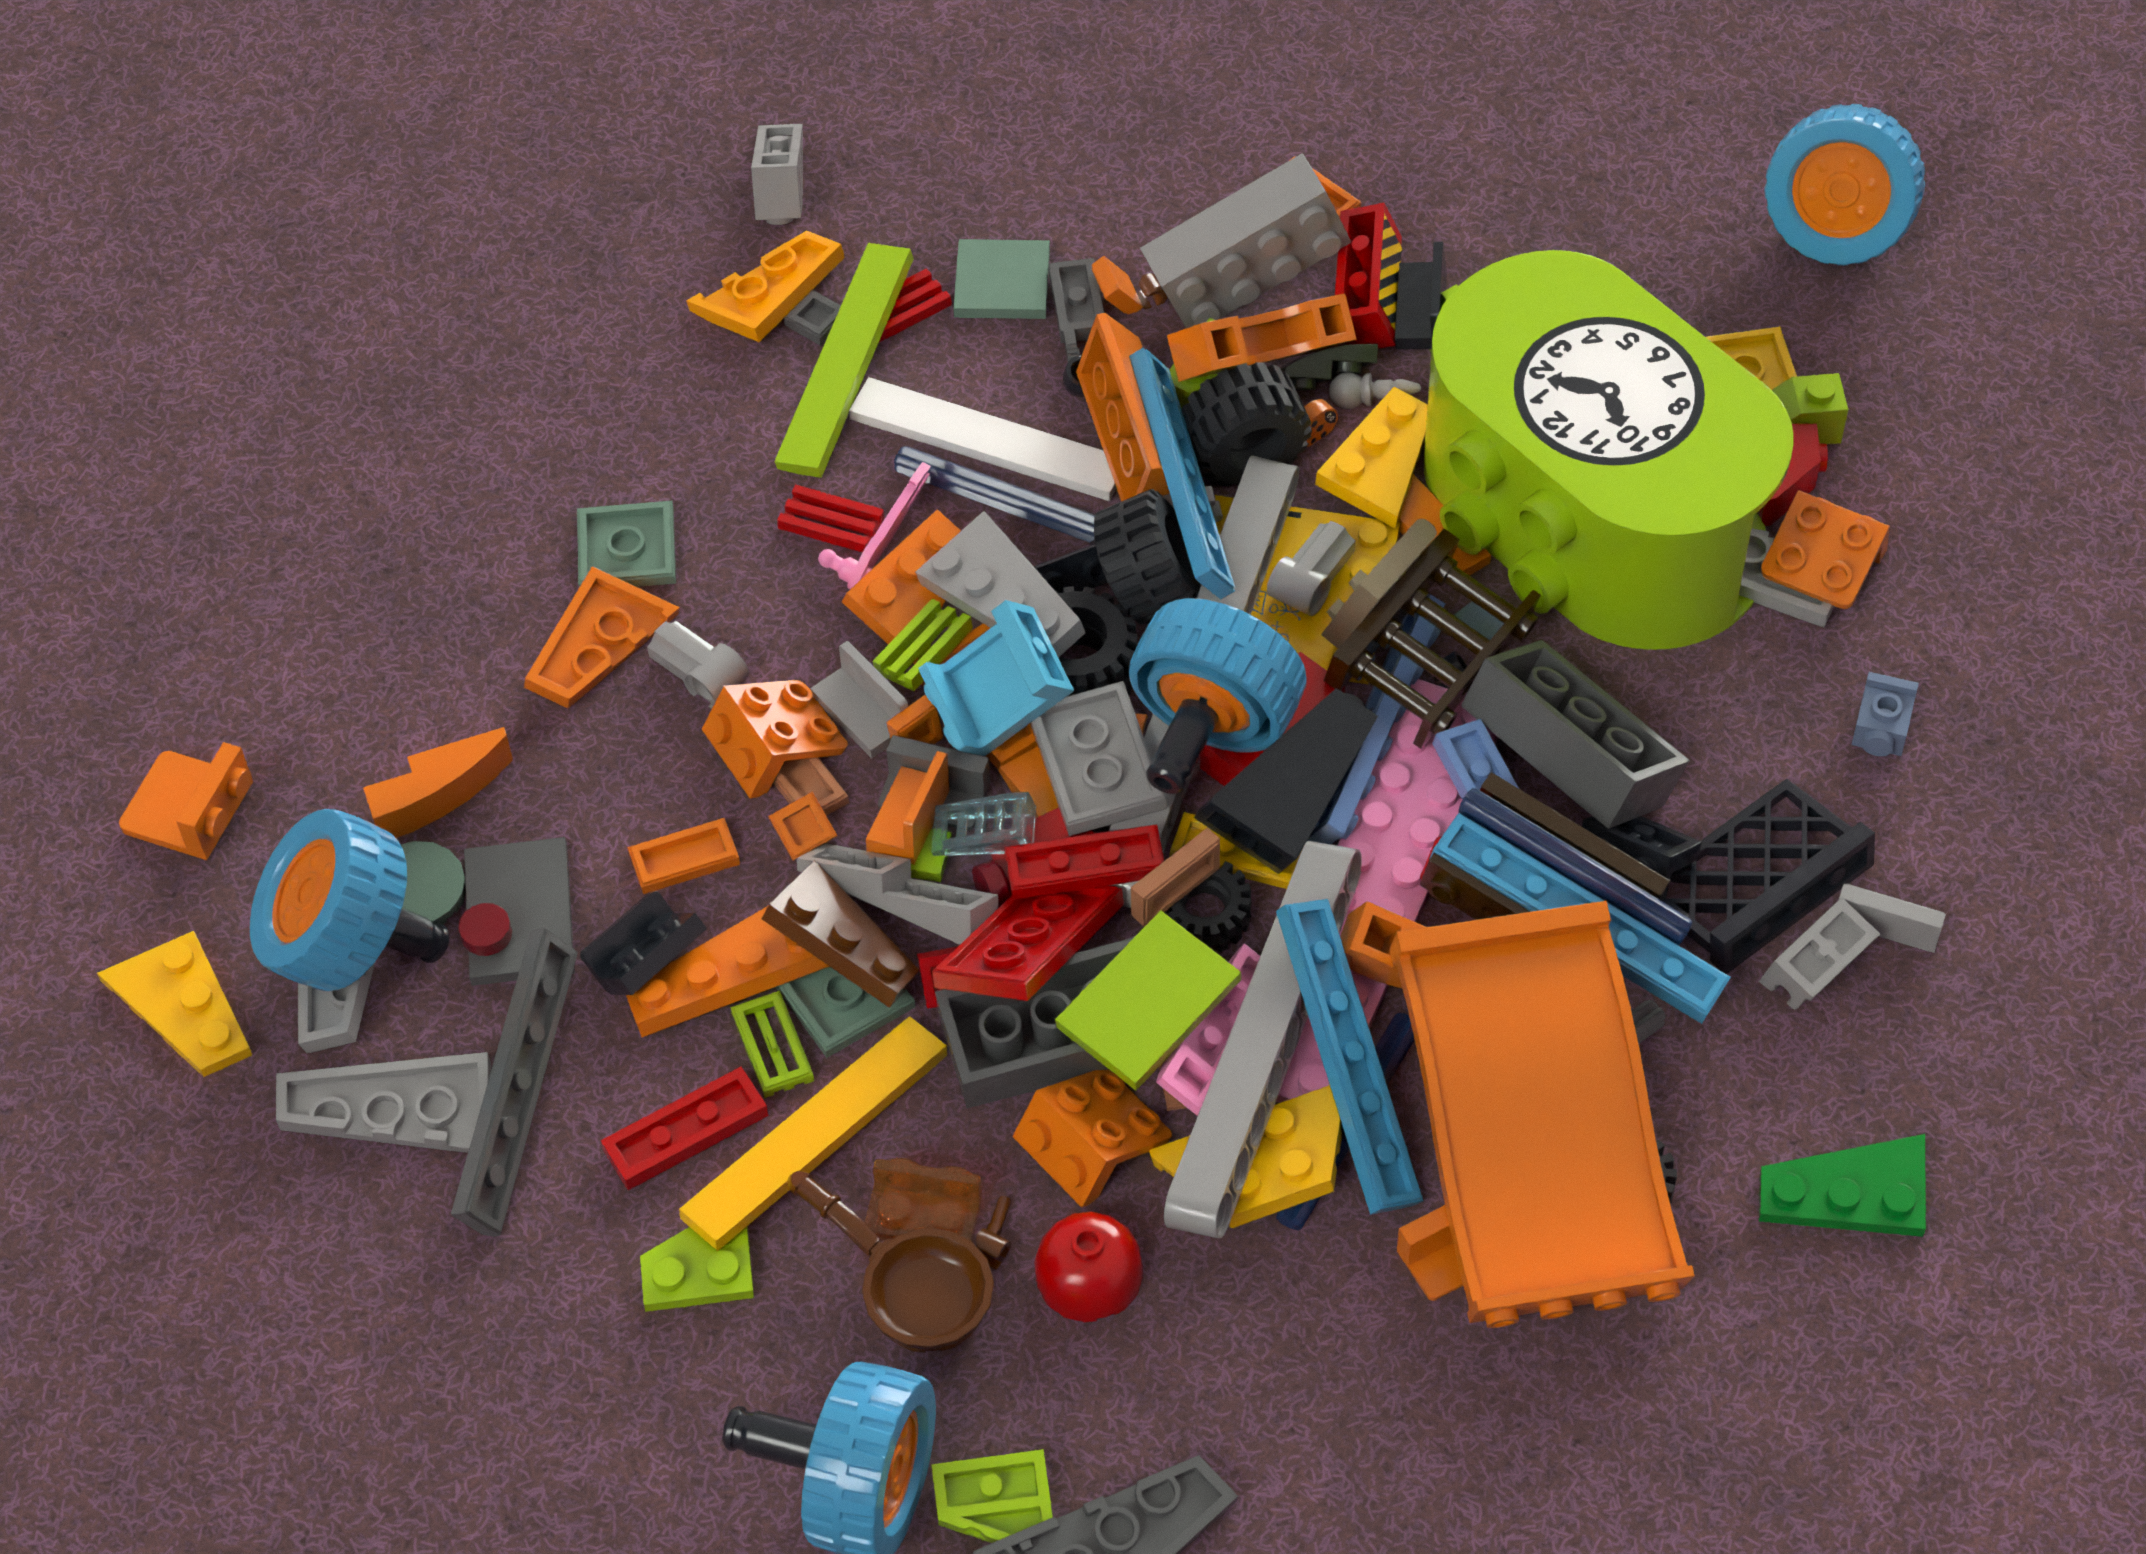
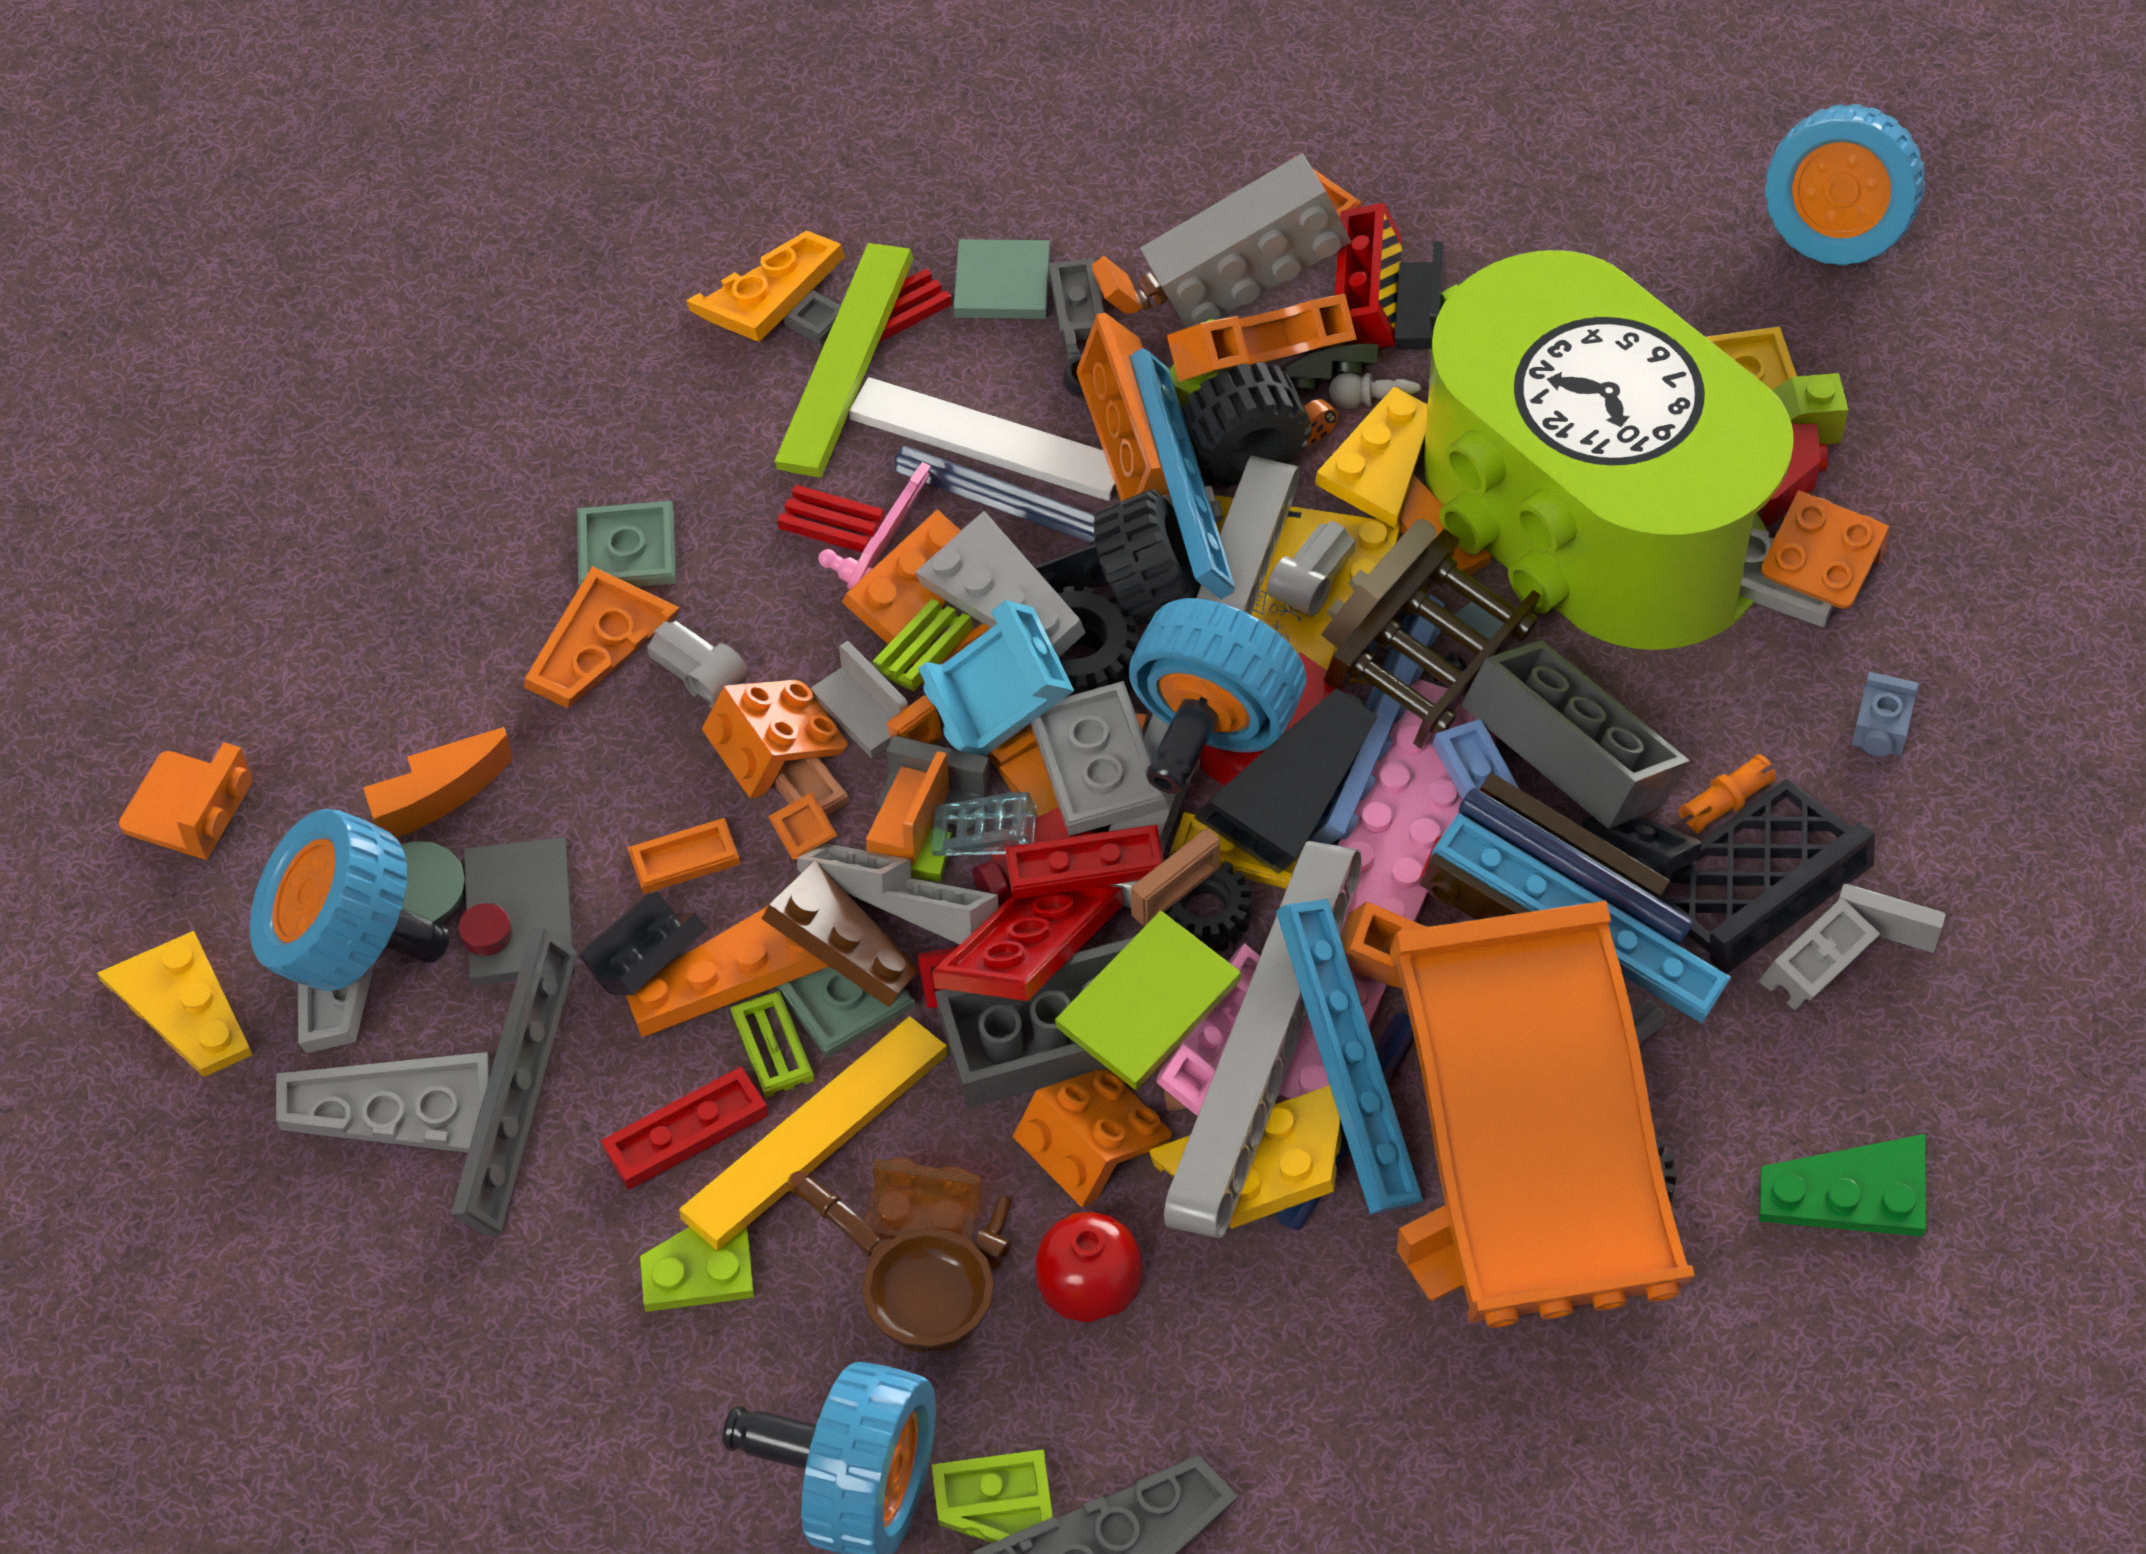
(778, 173): light grey slope -> none
(1727, 793): none -> orange pin

